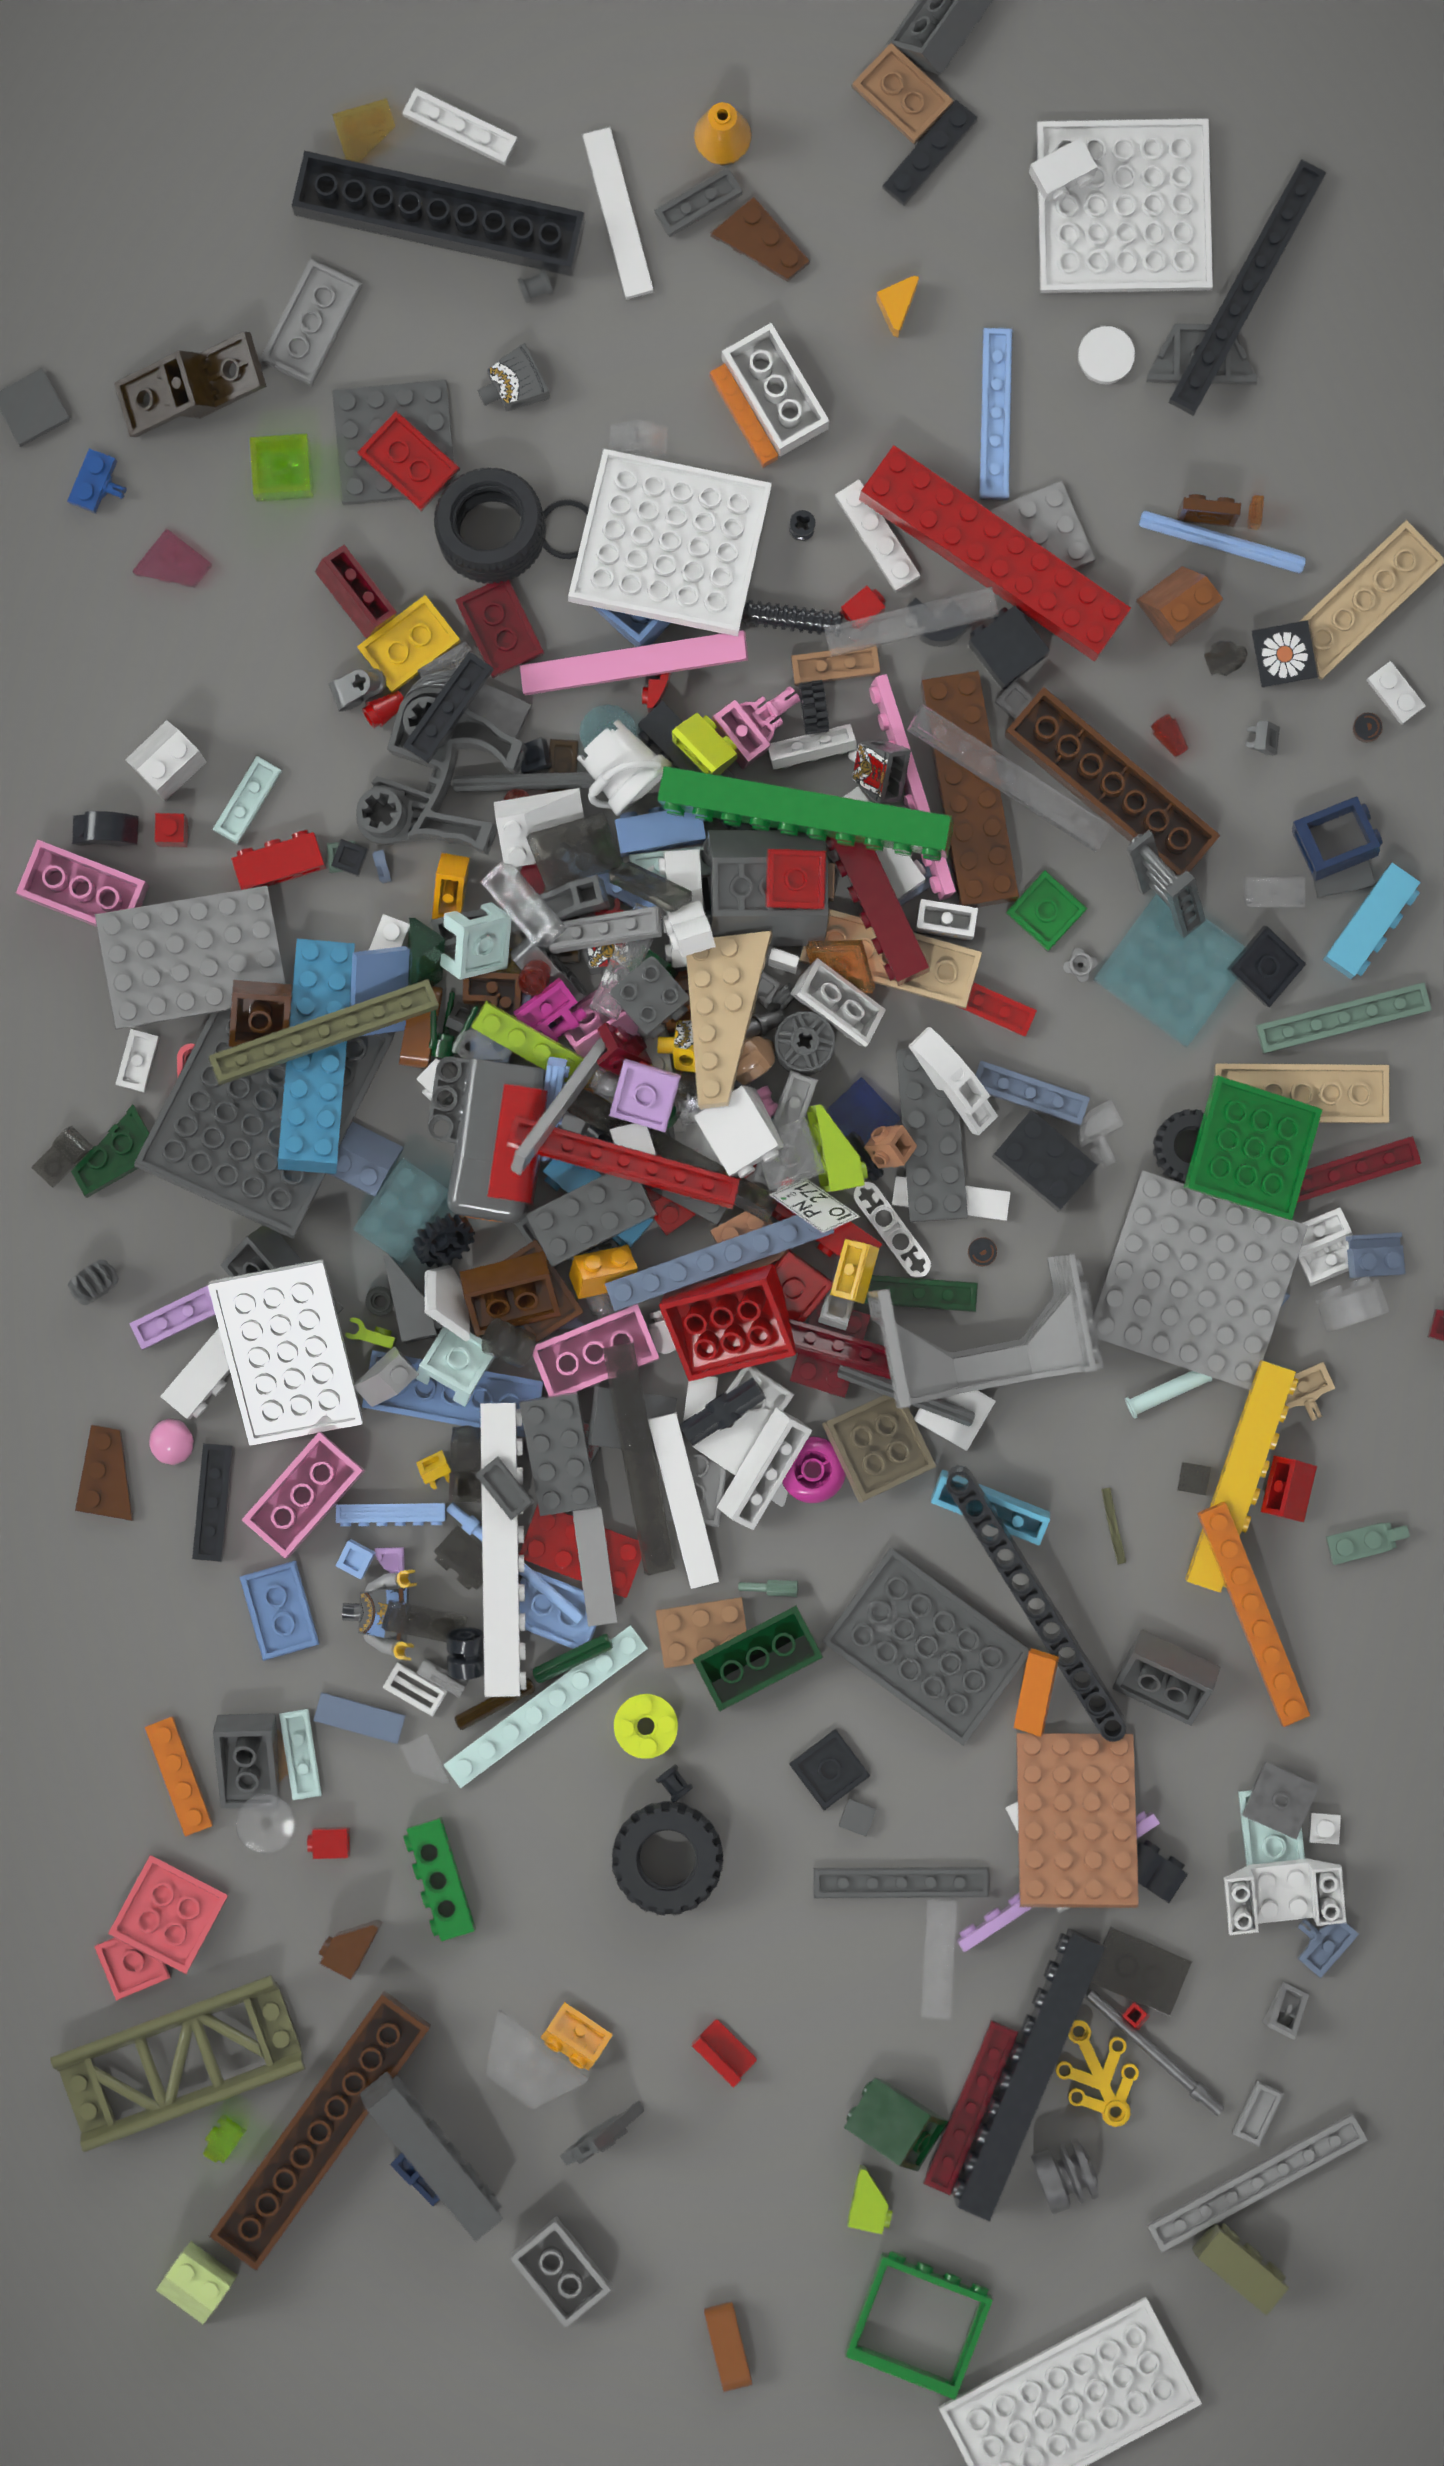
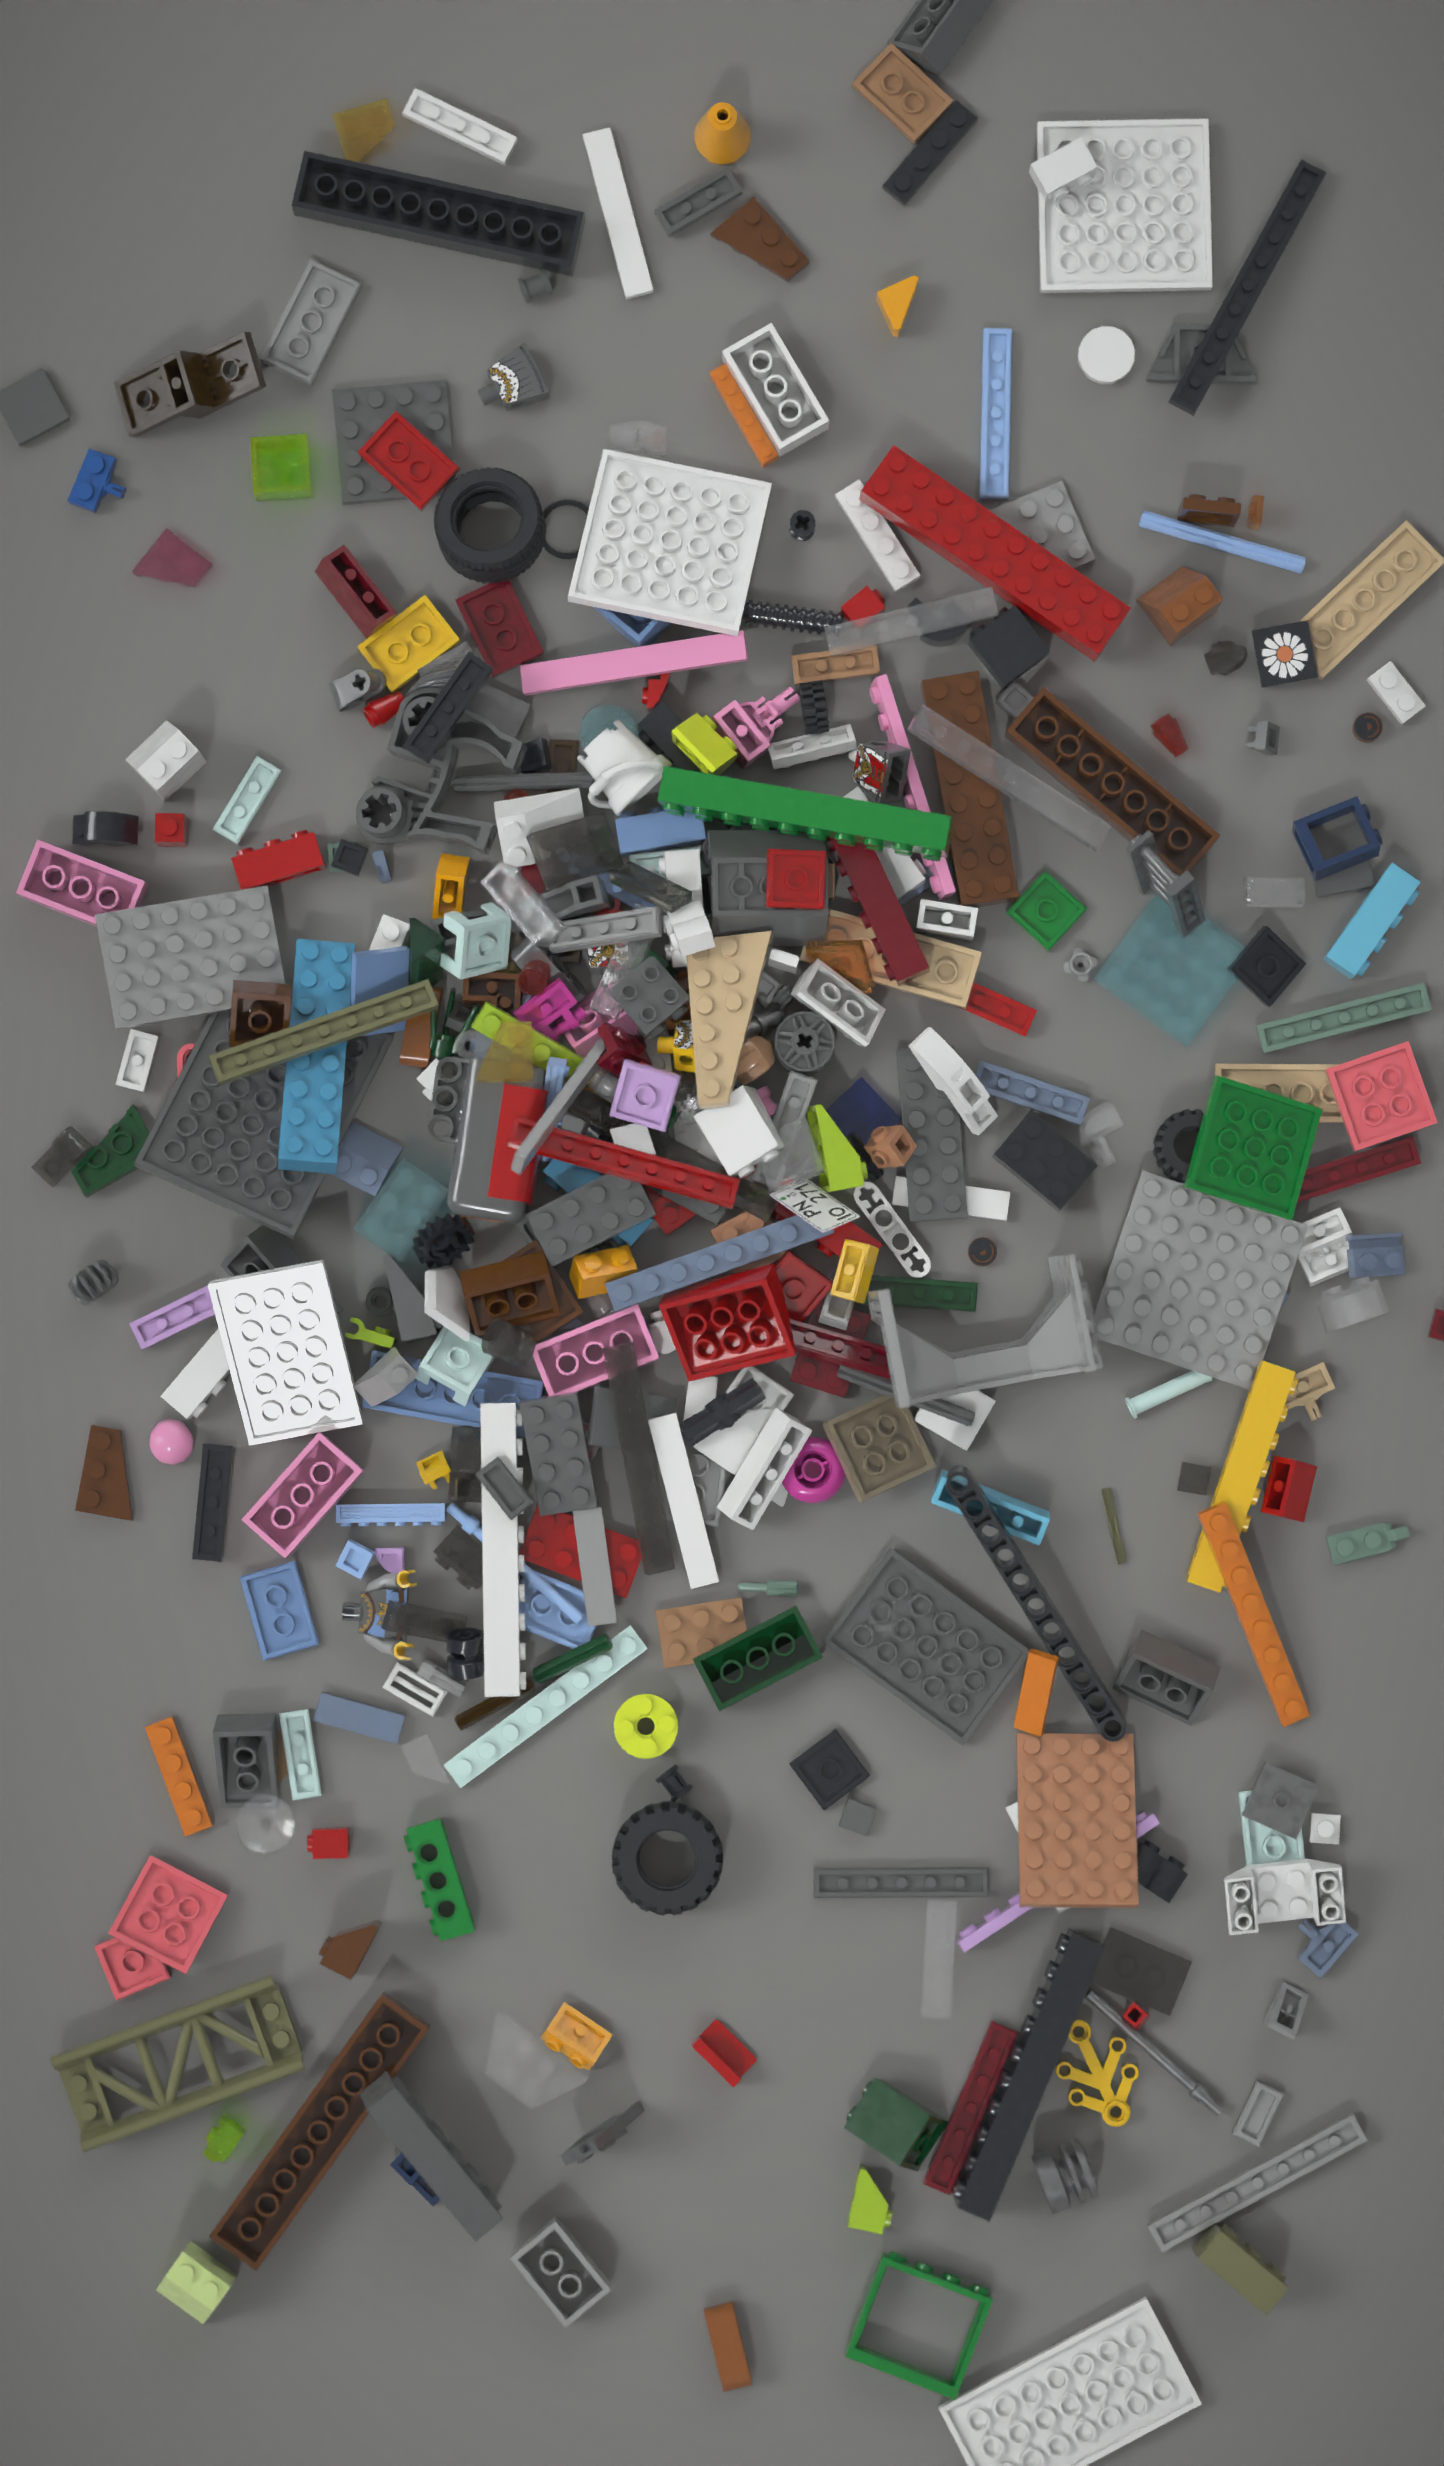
(509, 1055): none -> clear yellow wing
(1381, 1096): none -> coral plate

